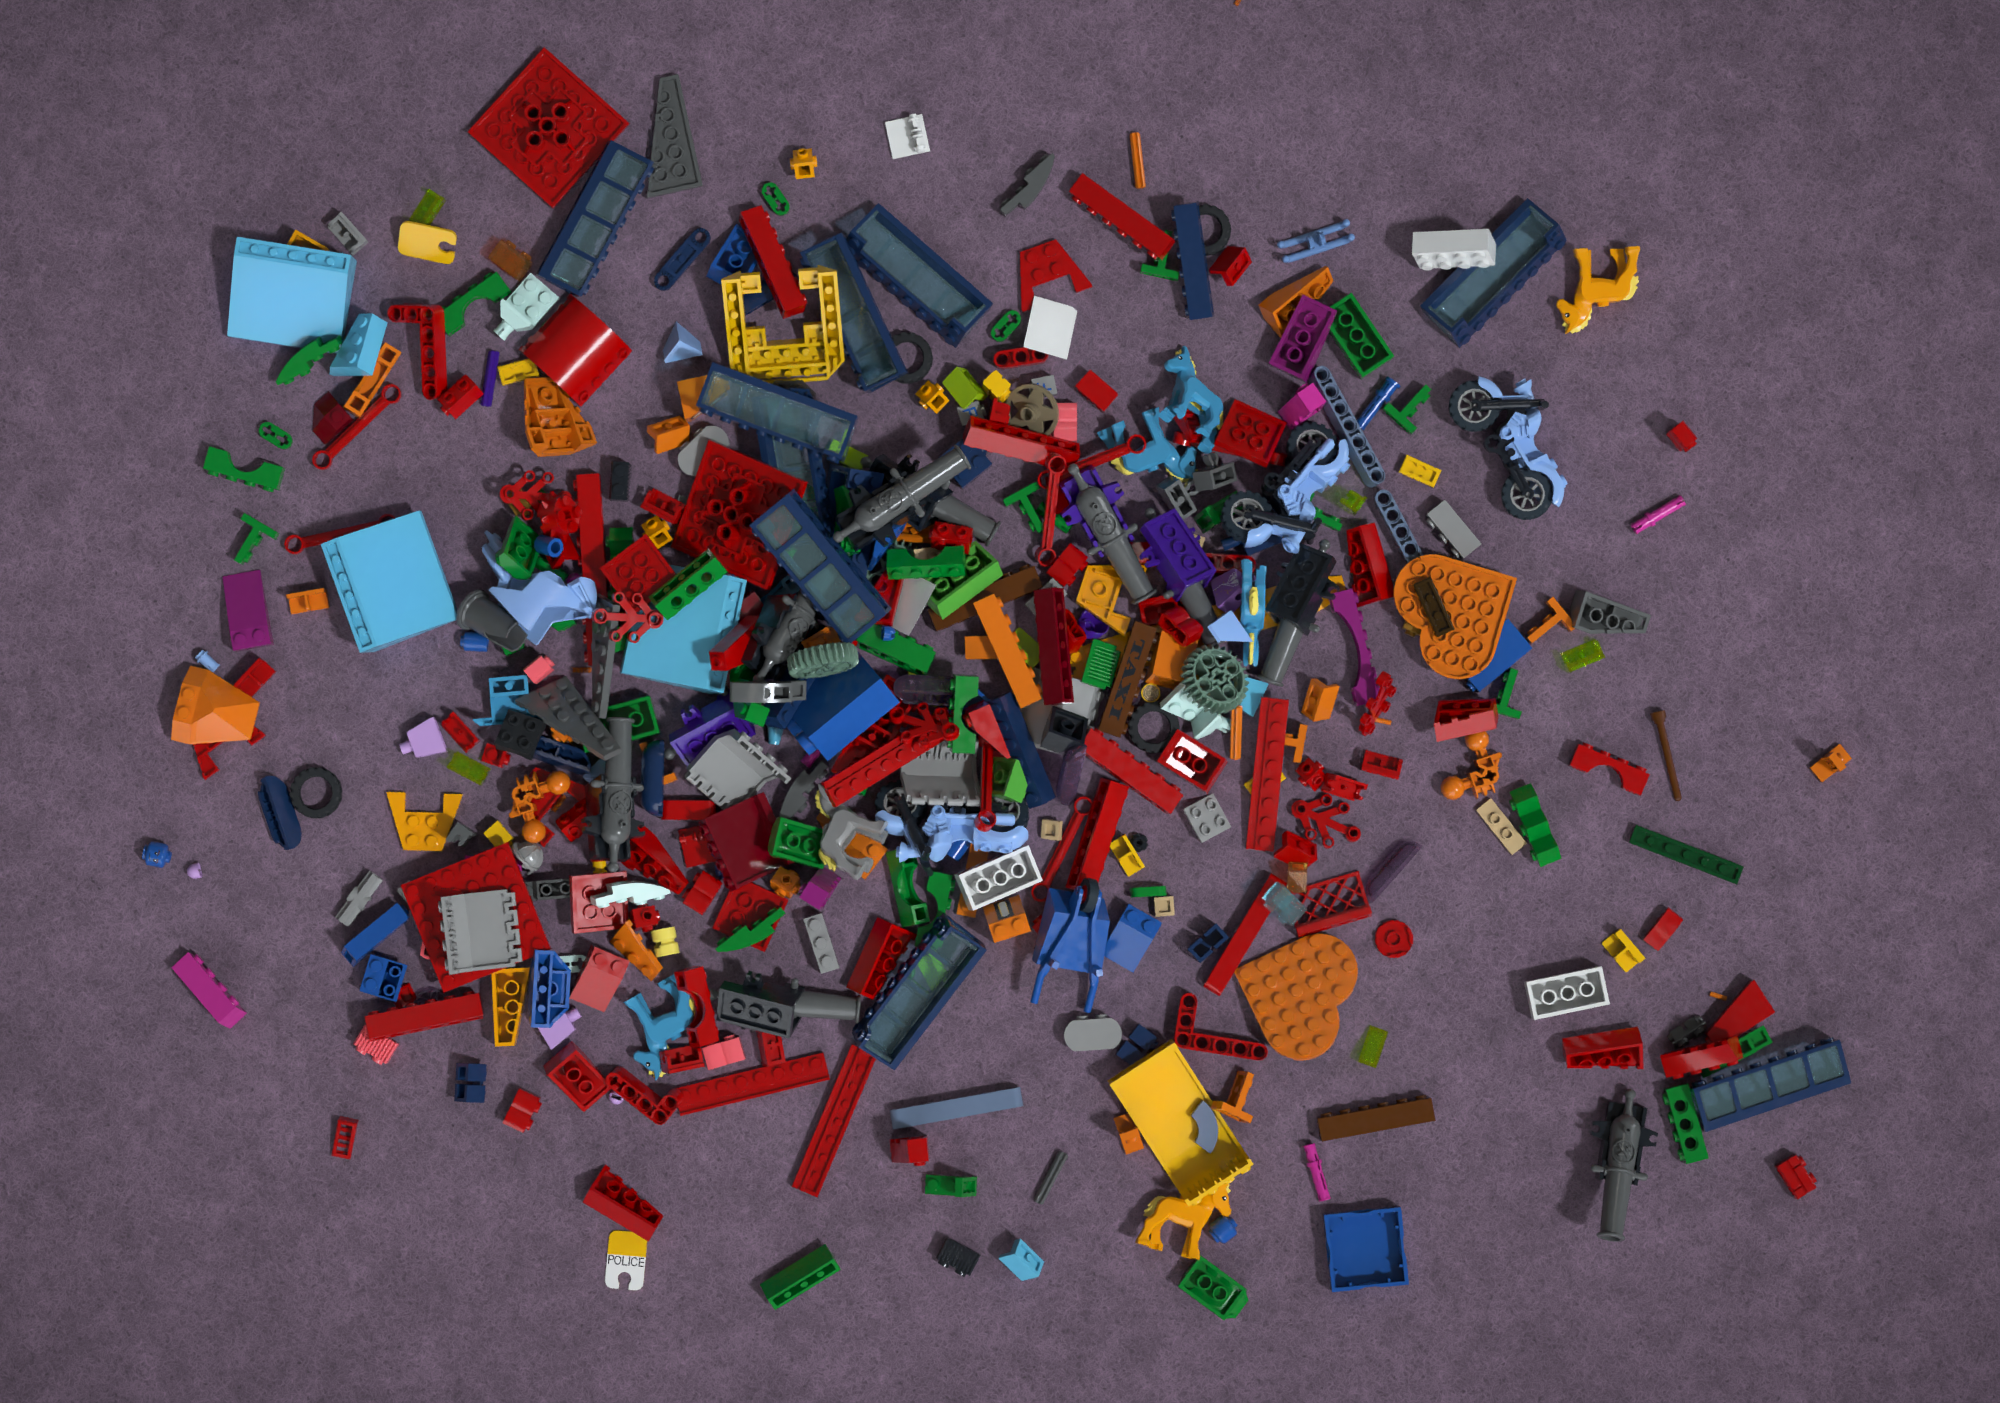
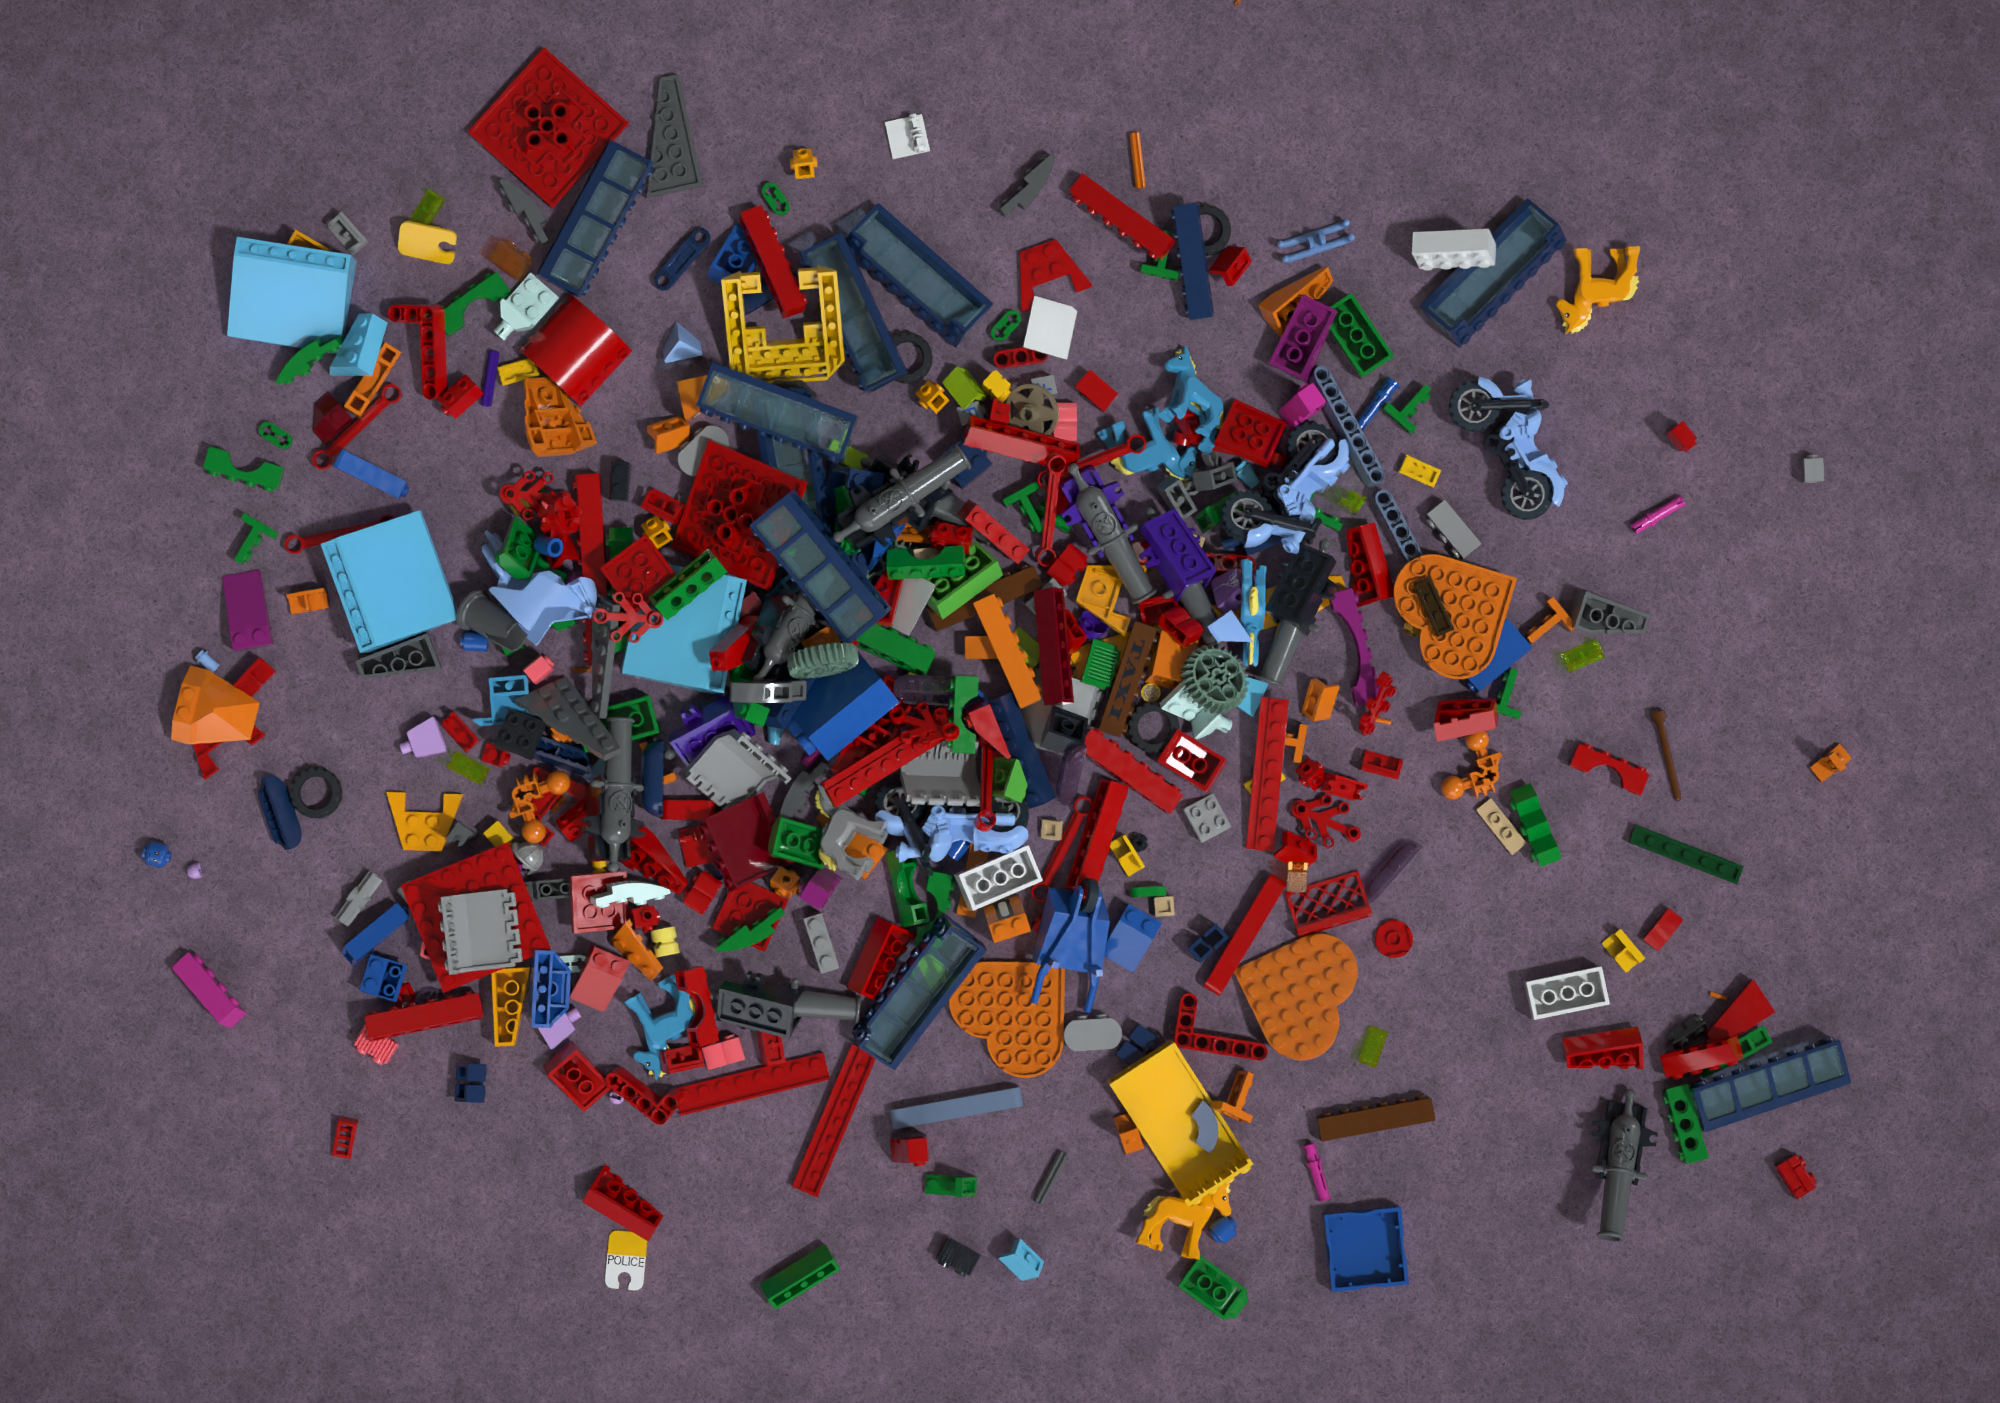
(371, 474): none -> blue slope
(405, 657): none -> dark grey wedge
(521, 204): none -> dark grey slope
(522, 1109): red brick -> none
(887, 633): blue hinge -> none
(993, 531): none -> red arch
(996, 1006): none -> orange plate
(1236, 733): orange axle -> none
(1246, 473): none -> medium azure cone
(1284, 904): clear light blue brick -> none
(1812, 469): none -> light grey brick

